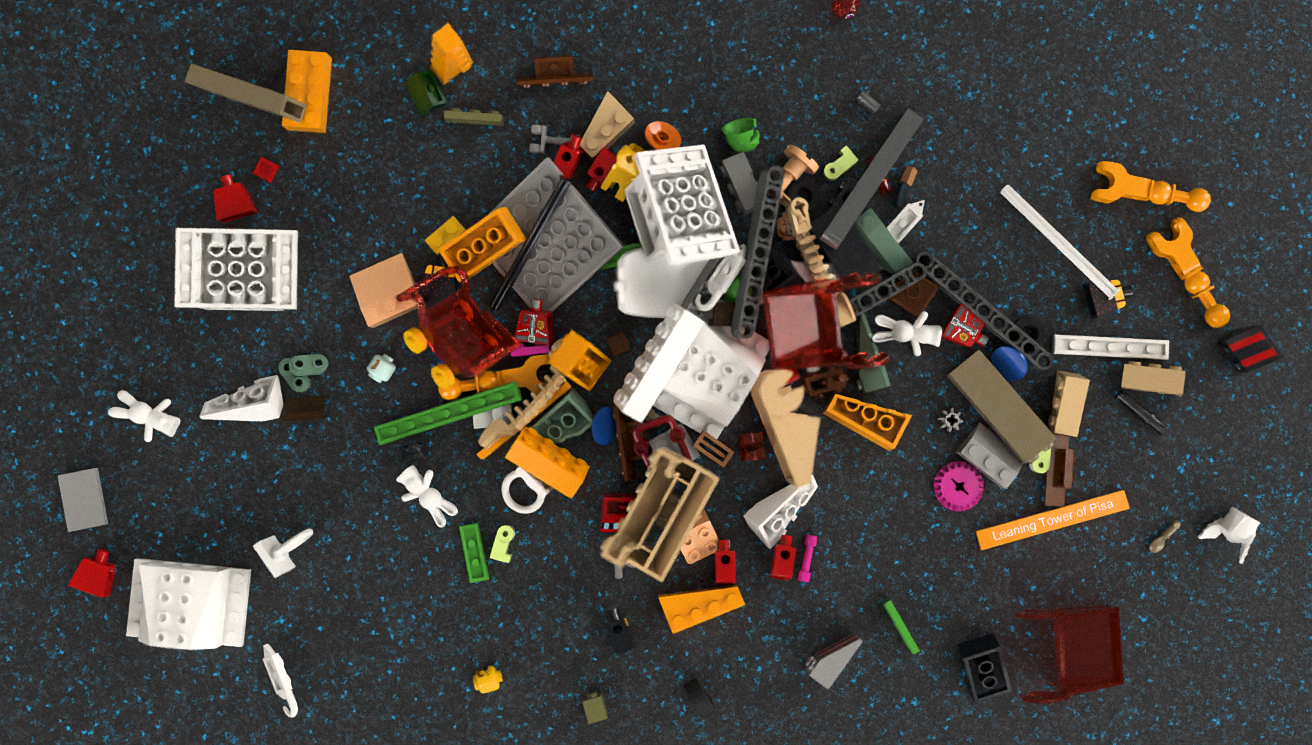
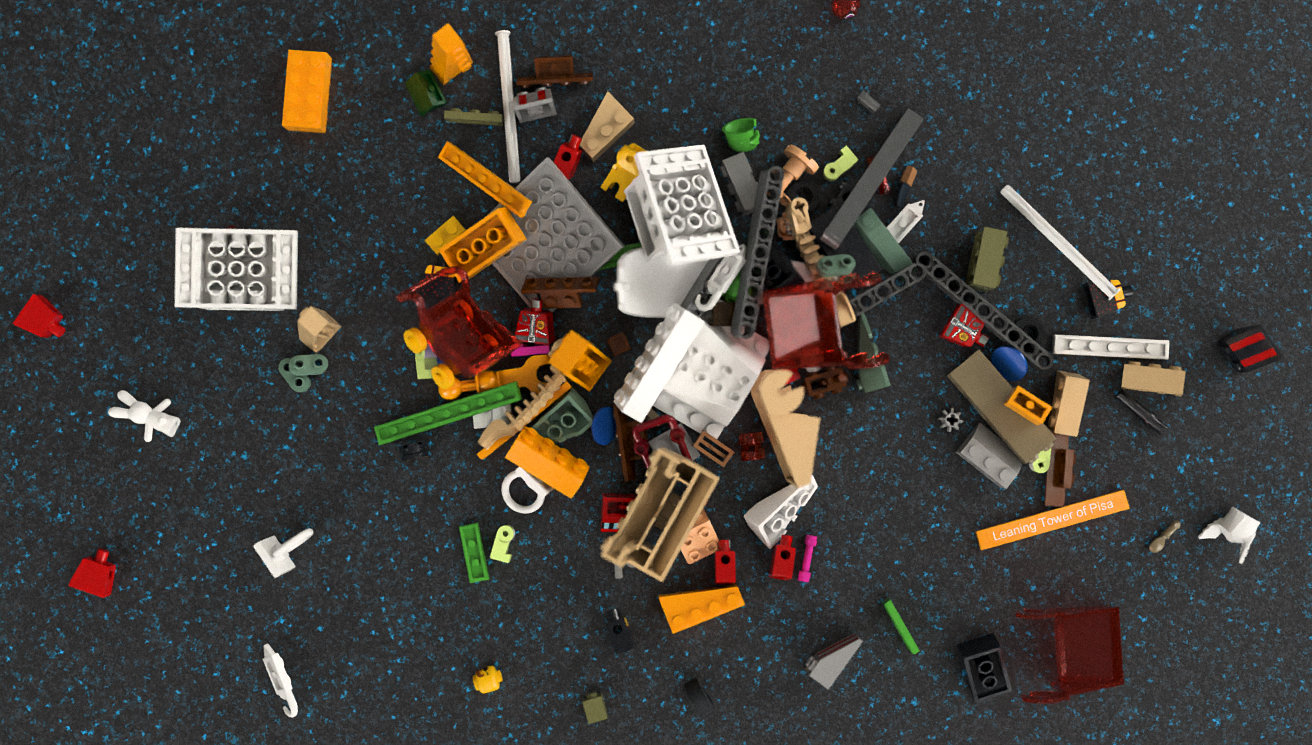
(40, 318): none -> red torso
(82, 499): light grey tile -> none
(188, 604): white wedge -> none
(232, 201): red torso -> none
(246, 93): dark tan brick -> none
(255, 403): white wedge -> none
(265, 169): red tile -> none
(304, 408): dark brown panel -> none
(316, 328): none -> tan wedge
(378, 287): light nougat slope -> none
(381, 368): light aqua head -> none
(425, 362): none -> yellowish green leg
(428, 497): white animal -> none
(485, 179): none -> light orange tile
(509, 113): none -> white axle
(531, 242): black axle -> none
(534, 105): none -> light grey slope
(542, 130): light grey bar -> none
(560, 291): none -> reddish brown bracket
(604, 160): red torso -> none
(662, 136): orange dish -> none
(837, 266): none -> sand green plate
(872, 422): light orange wedge -> none
(904, 331): white animal -> none
(915, 297): reddish brown plate -> none
(945, 488): dark pink gear -> none
(986, 259): none -> olive brick
(1027, 405): none -> light orange brick
(1145, 189): light orange piece -> none
(1188, 267): light orange piece -> none

